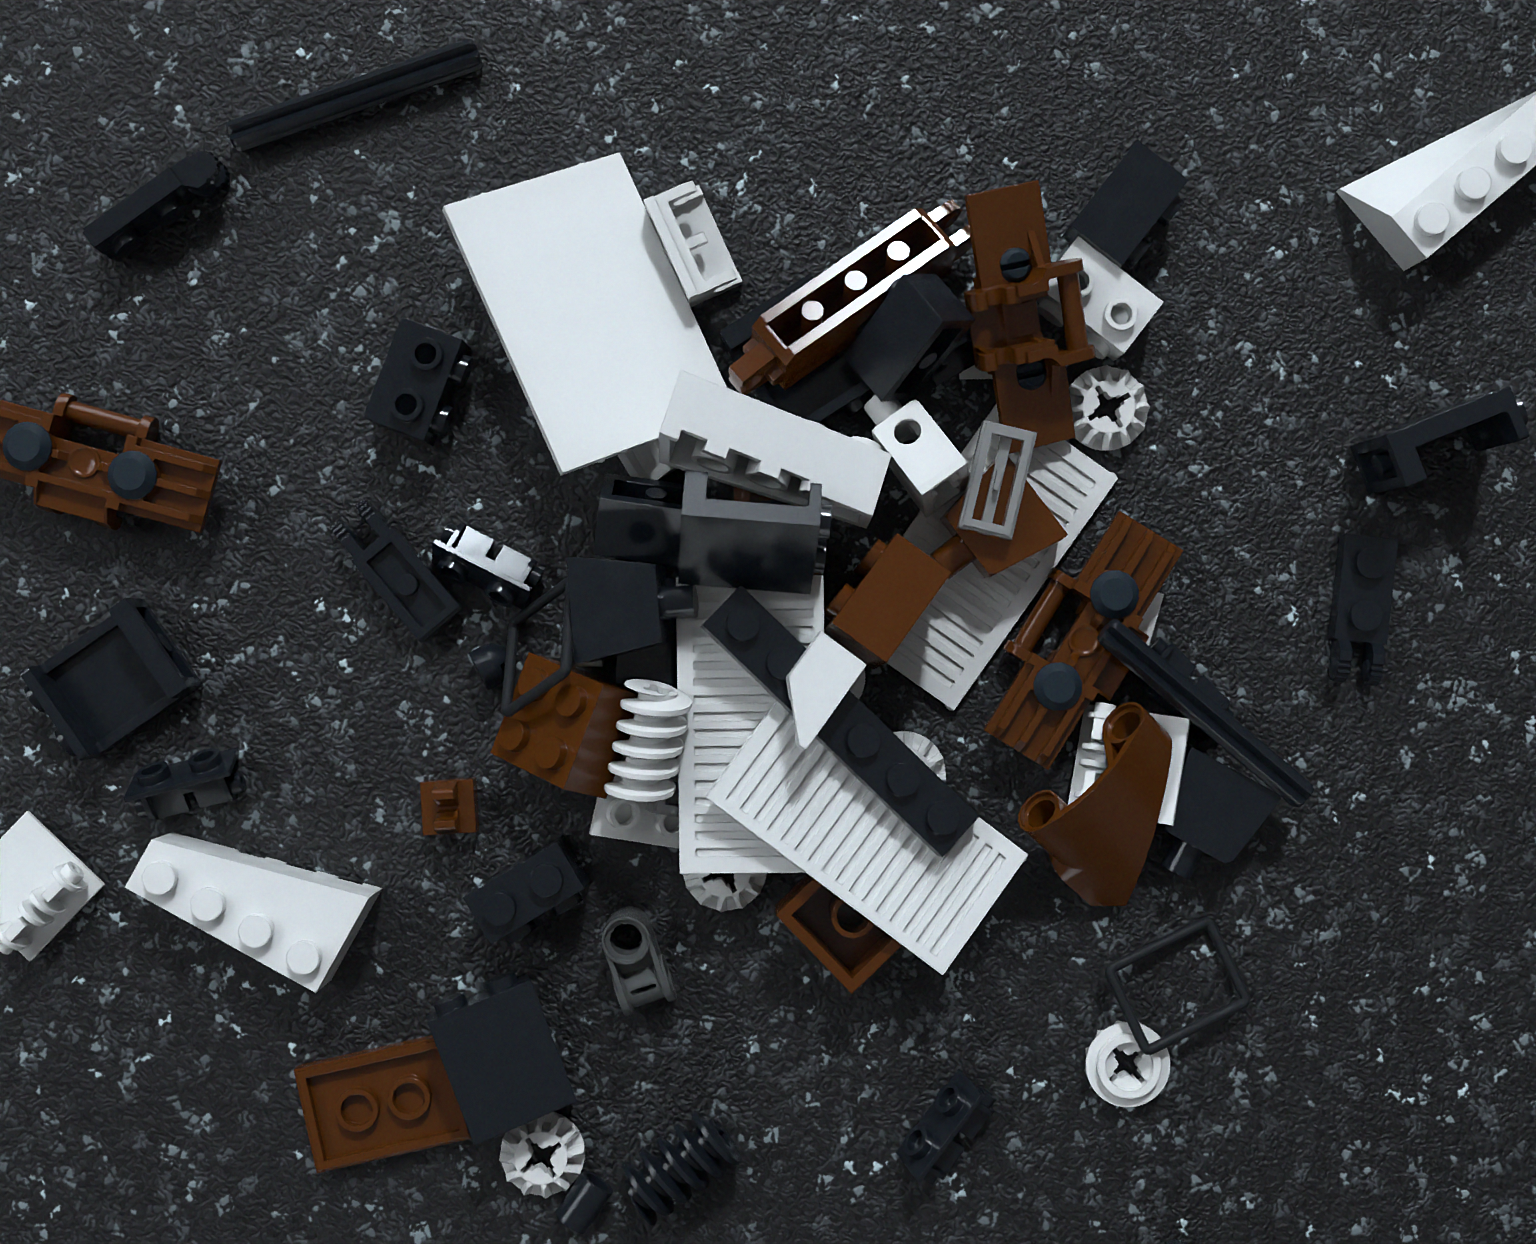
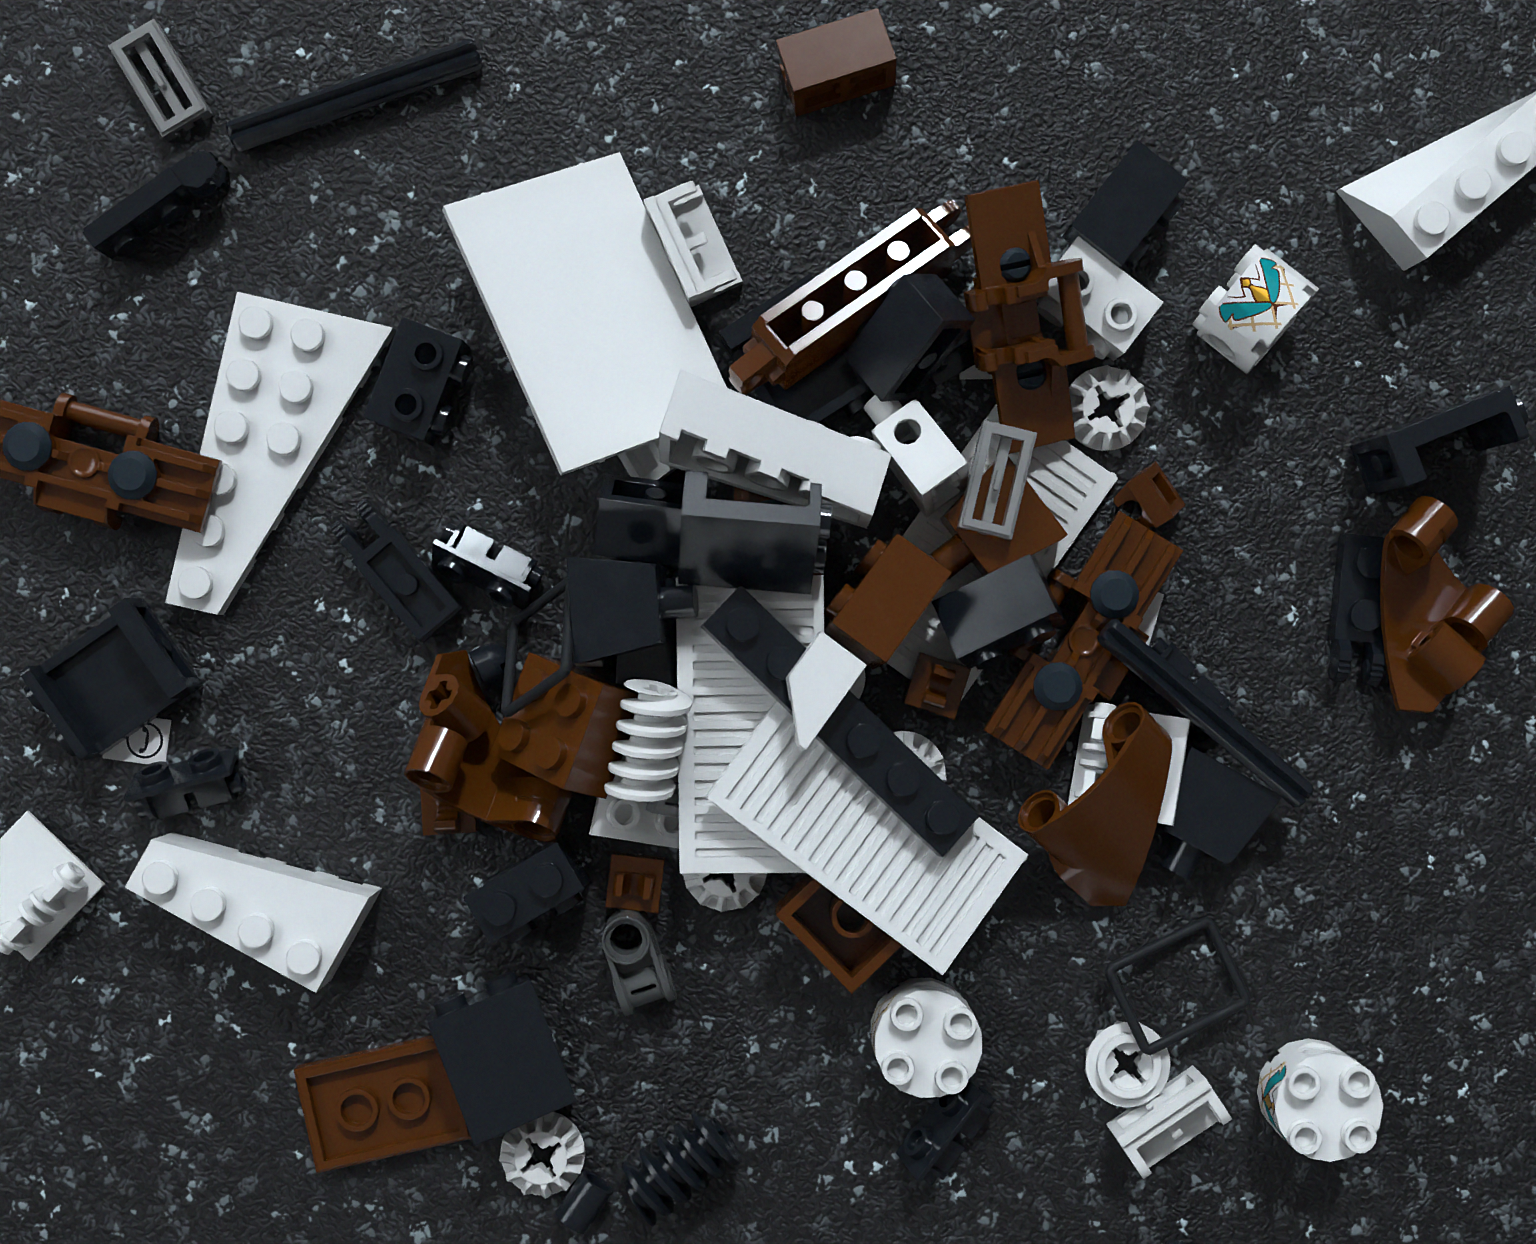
(145, 745): none -> white sticker
(183, 117): none -> light grey tile
(269, 420): none -> white wing
(456, 762): none -> reddish brown panel
(635, 882): none -> reddish brown tile
(837, 62): none -> reddish brown hinge
(926, 1038): none -> white brick
(936, 685): none -> reddish brown tile
(999, 613): none -> black brick
(1154, 494): none -> reddish brown tile
(1169, 1120): none -> white hinge
(1255, 309): none -> white brick
(1320, 1100): none -> white brick
(1427, 615): none -> reddish brown panel

